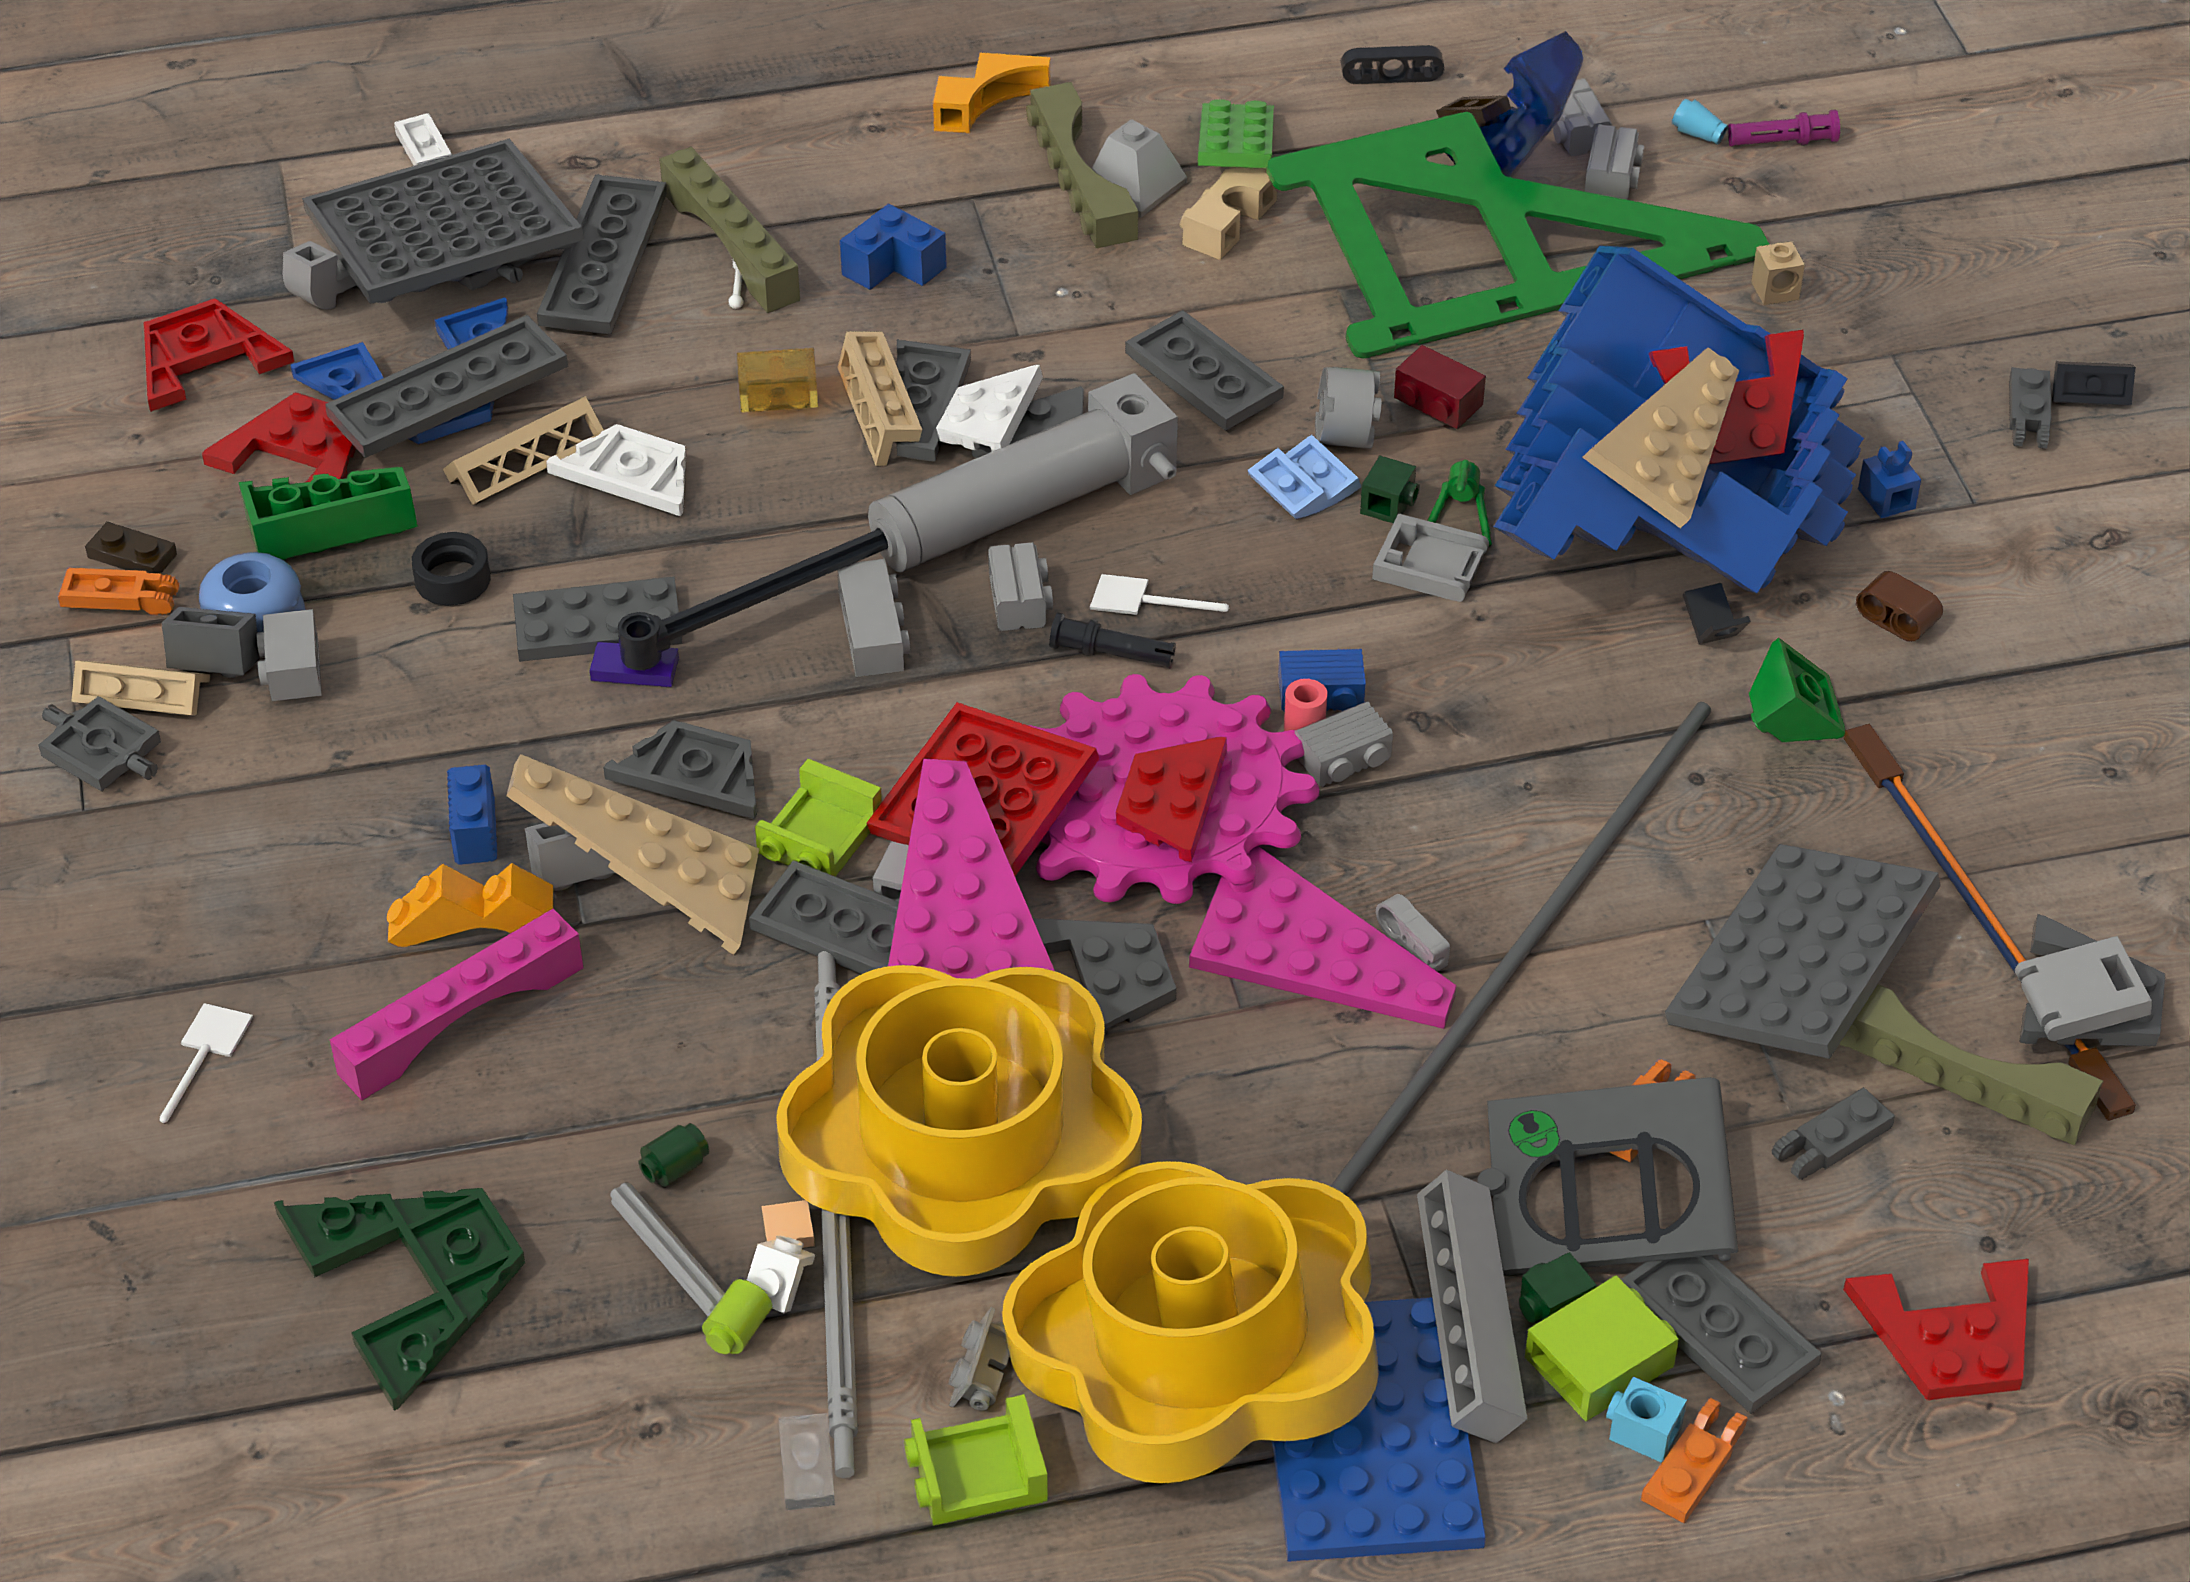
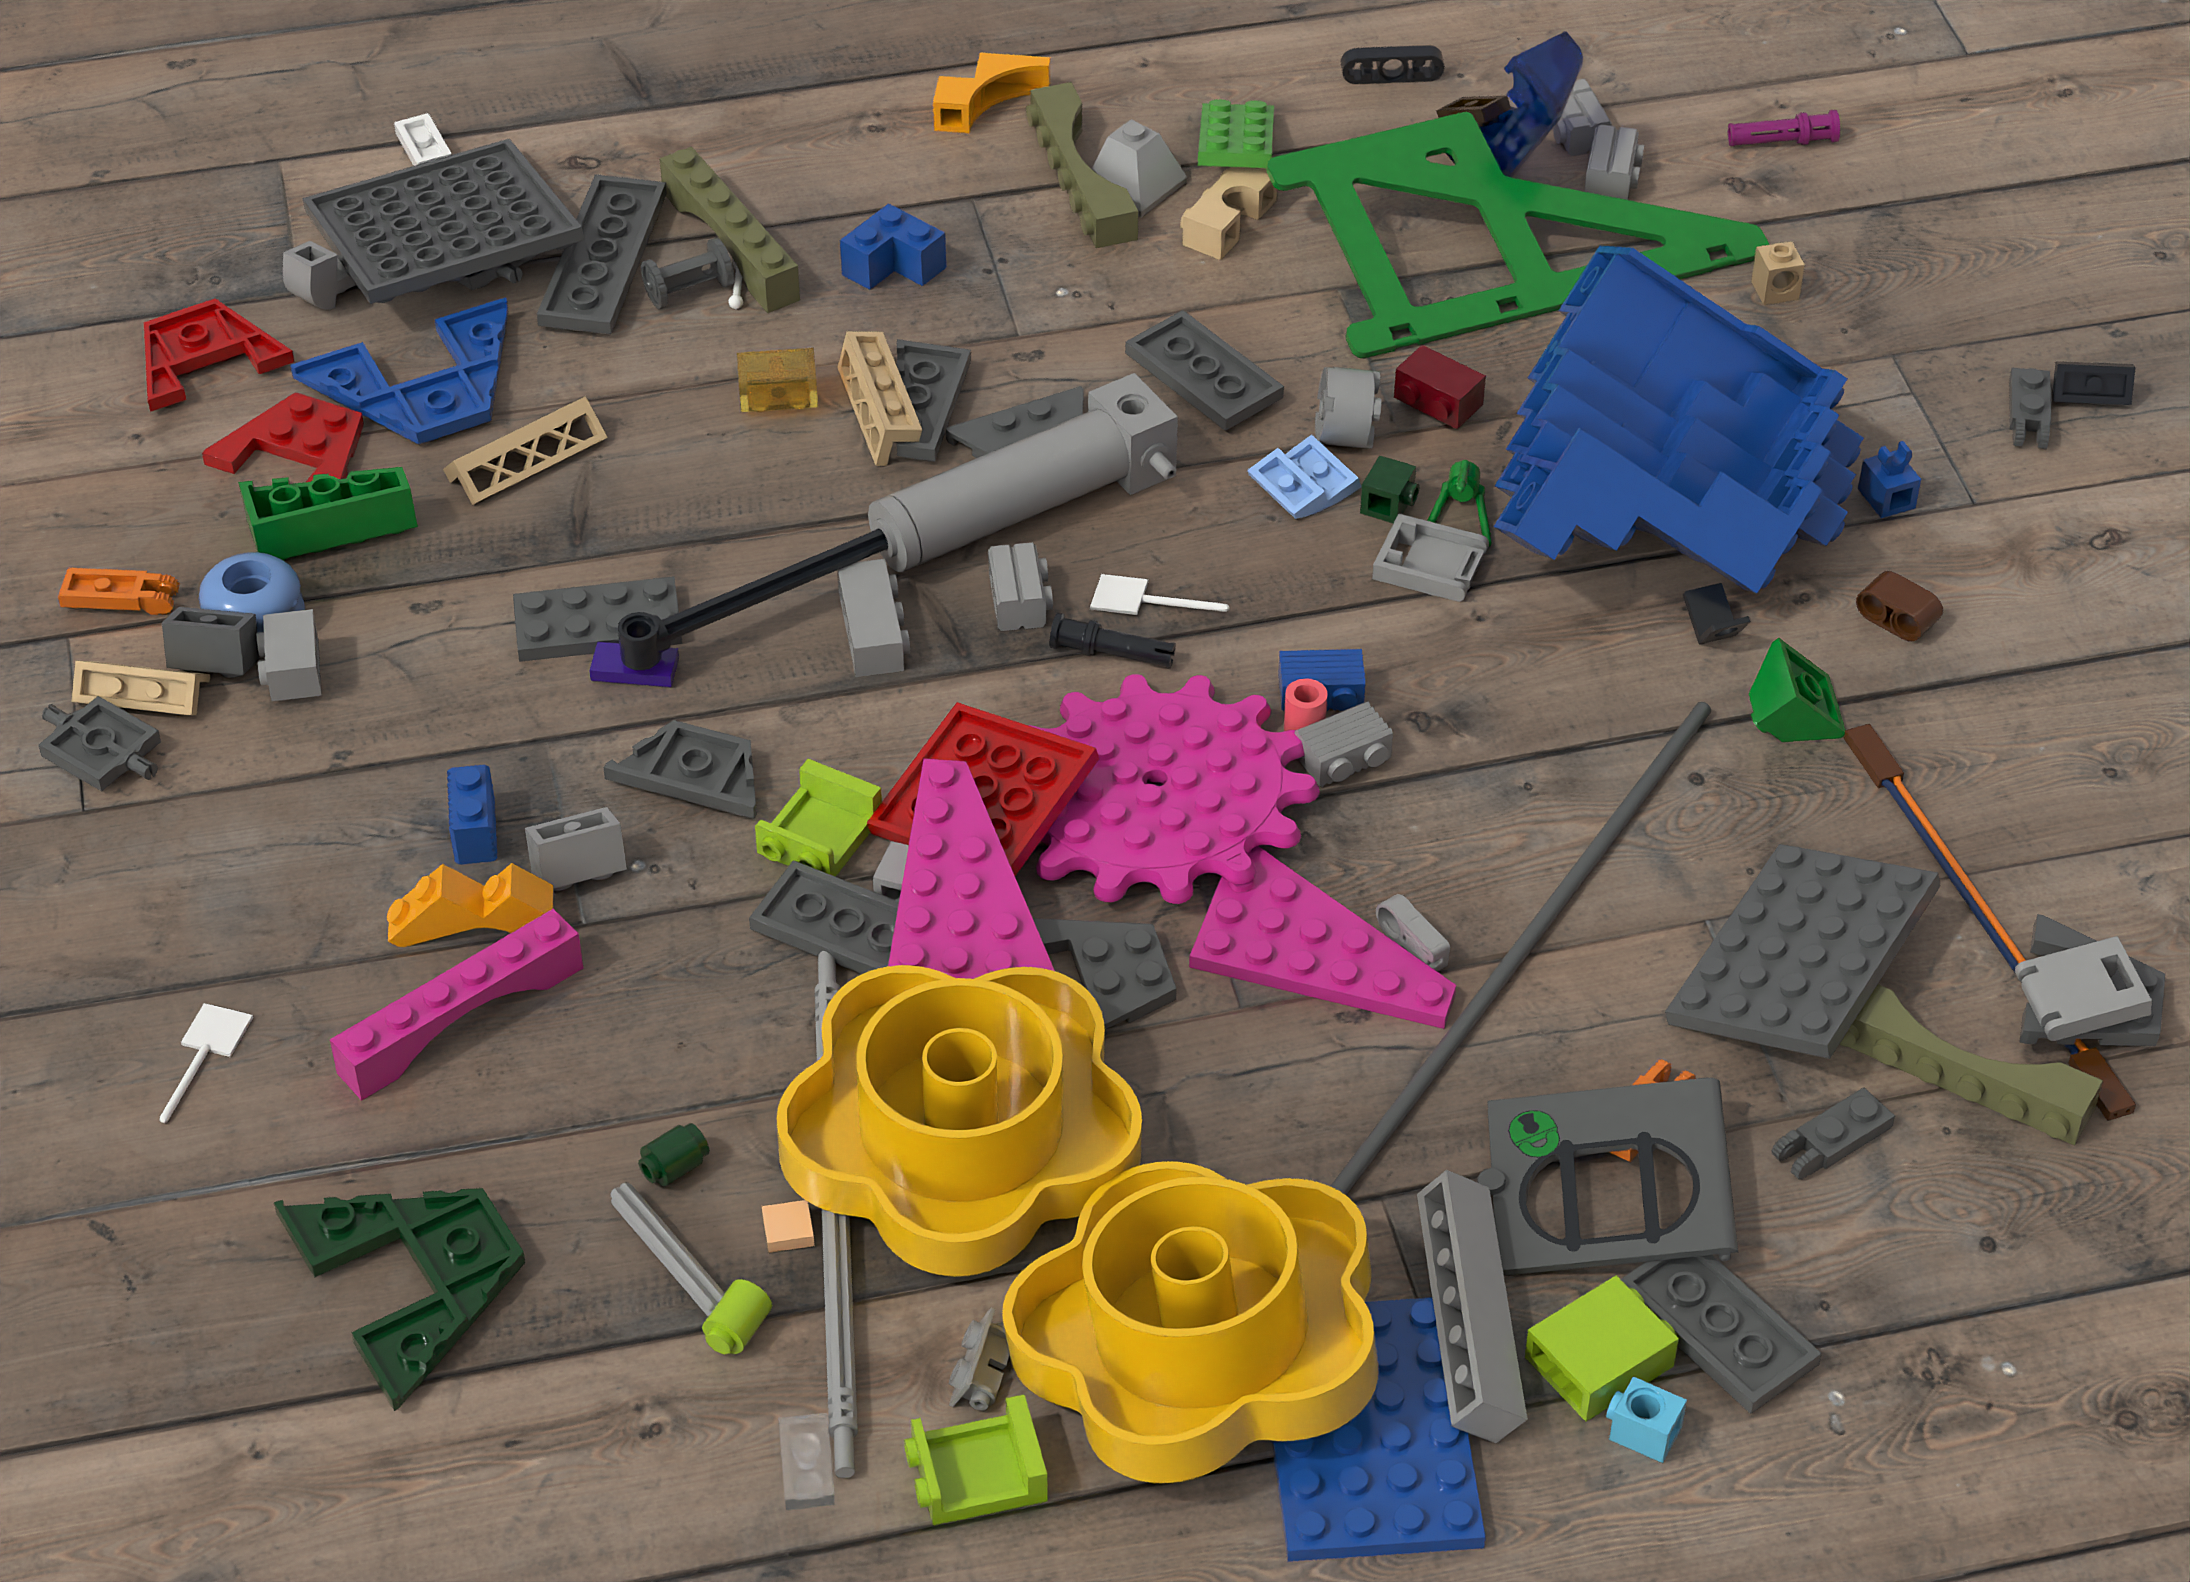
(130, 549): dark brown plate -> none
(446, 386): dark grey plate -> none
(449, 548): black tyre -> none
(629, 467): white wing -> none
(650, 848): tan wing -> none
(687, 273): none -> dark grey hose
(778, 1270): white bracket -> none
(989, 409): white wing -> none
(1171, 793): red wing -> none
(1553, 1286): dark green brick -> none
(1669, 439): tan wing -> none
(1693, 1464): orange hinge -> none
(1699, 122): medium azure cone -> none
(1758, 407): red wing -> none
(1953, 1347): red wing -> none

